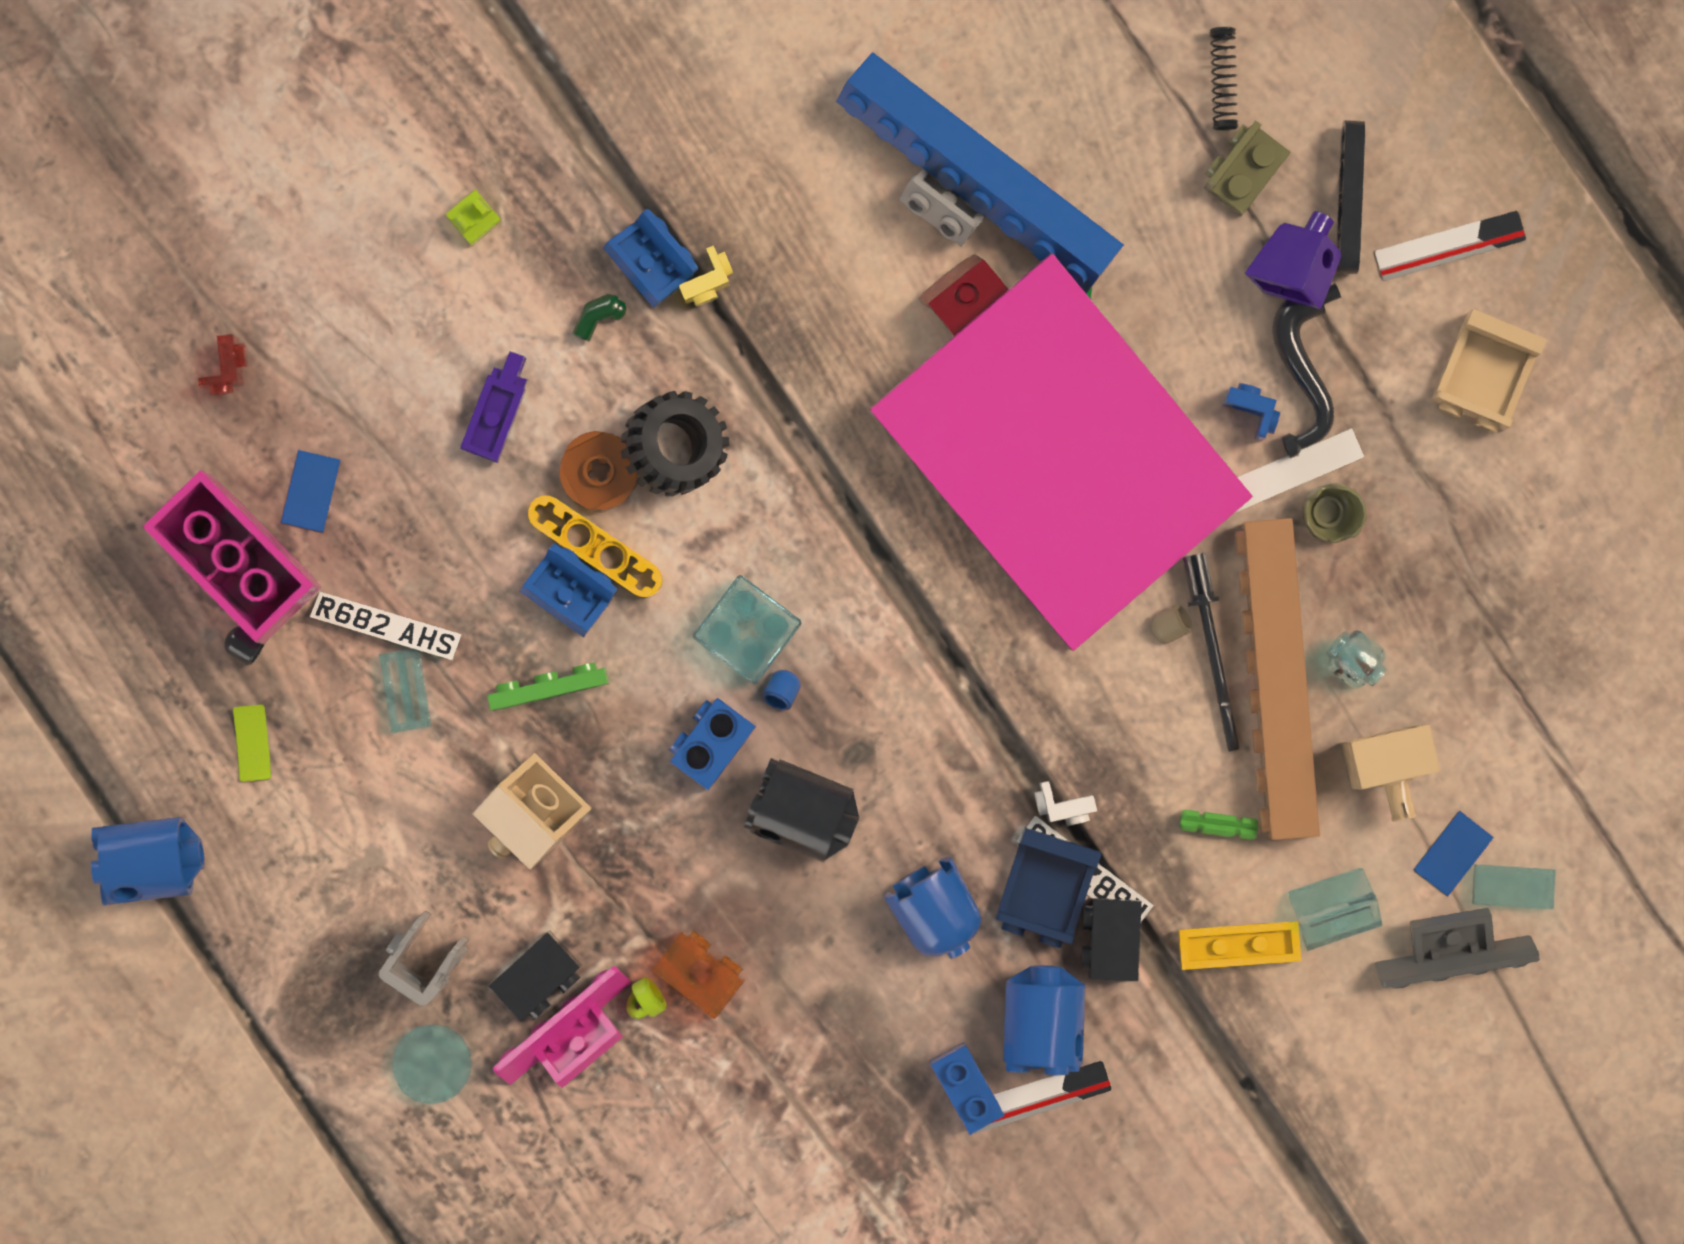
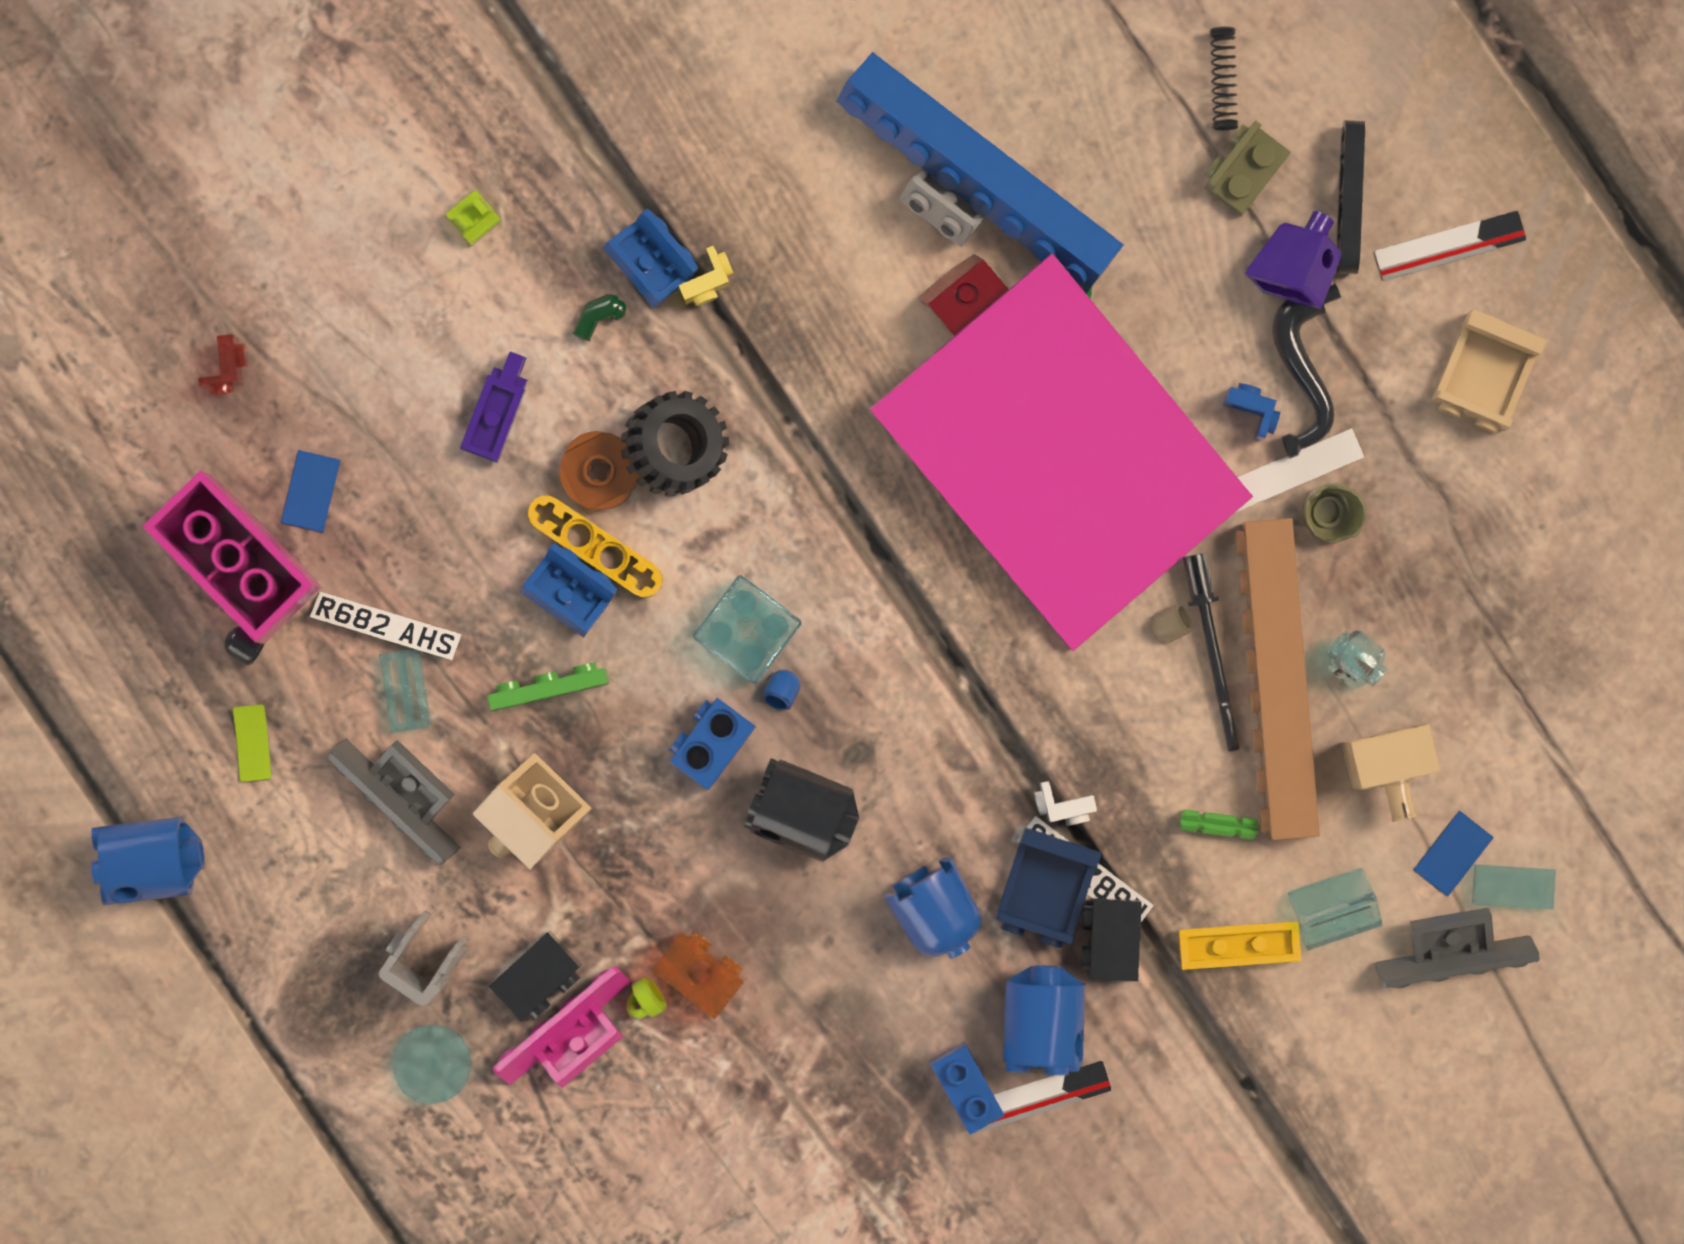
(402, 791): none -> dark grey bracket

